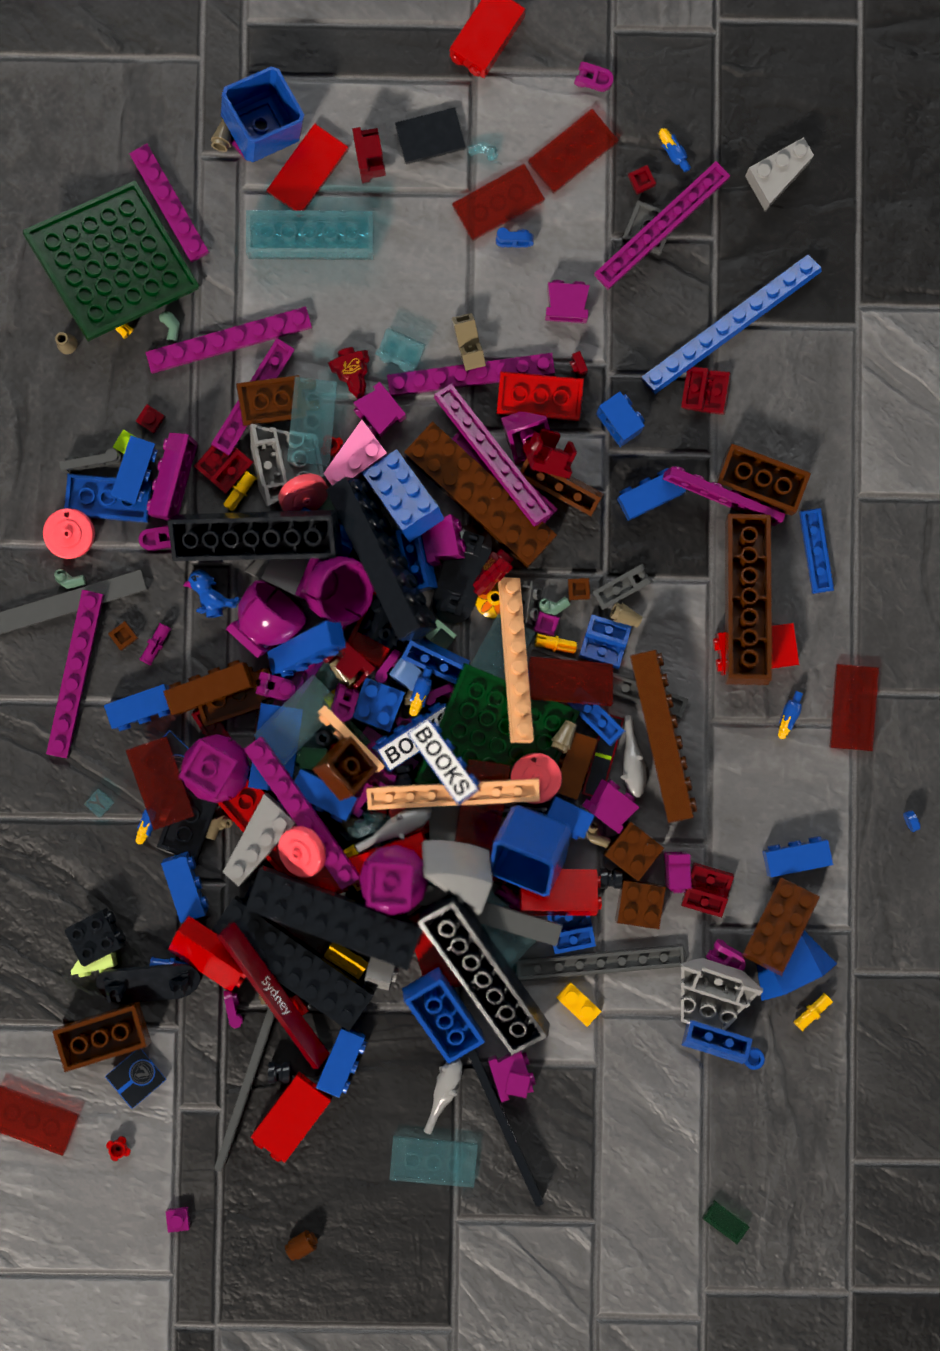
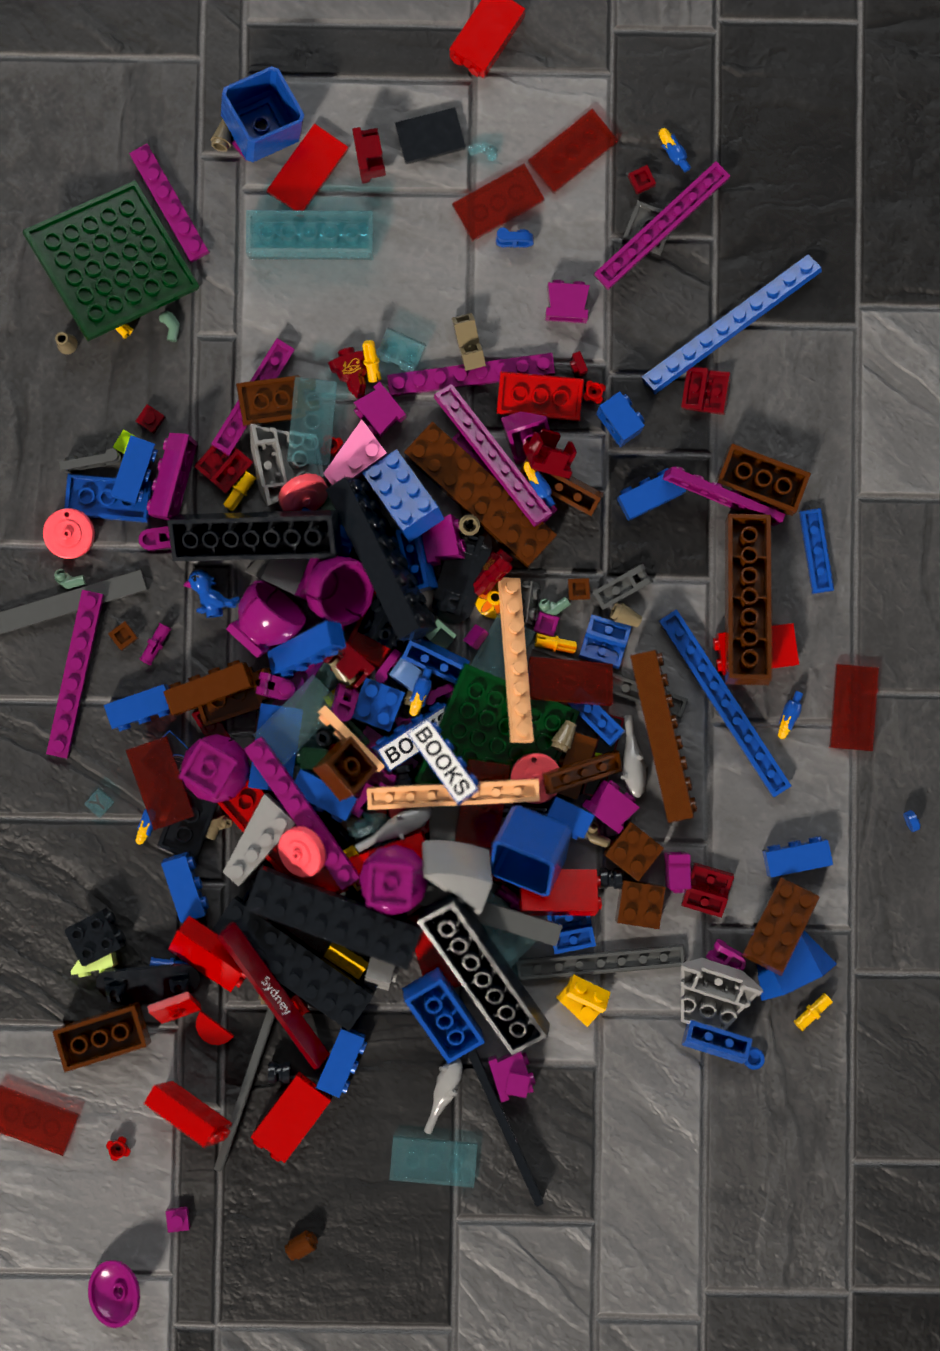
(114, 1293): none -> magenta dish
(135, 1078): black slope -> none
(174, 1007): none -> red plate
(188, 1113): none -> red brick
(211, 1031): none -> red tile
(228, 340): magenta plate -> none
(231, 1000): magenta plate -> none
(371, 361): none -> yellow axle
(469, 530): none -> dark tan cone
(476, 637): none -> magenta tile
(539, 485): none -> blue piece
(582, 772): none -> reddish brown tile
(587, 993): none -> yellow plate
(599, 388): none -> red plate
(601, 80): magenta plate -> none
(724, 703): none -> blue plate
(725, 1222): clear green tile -> none
(778, 171): light grey wedge -> none

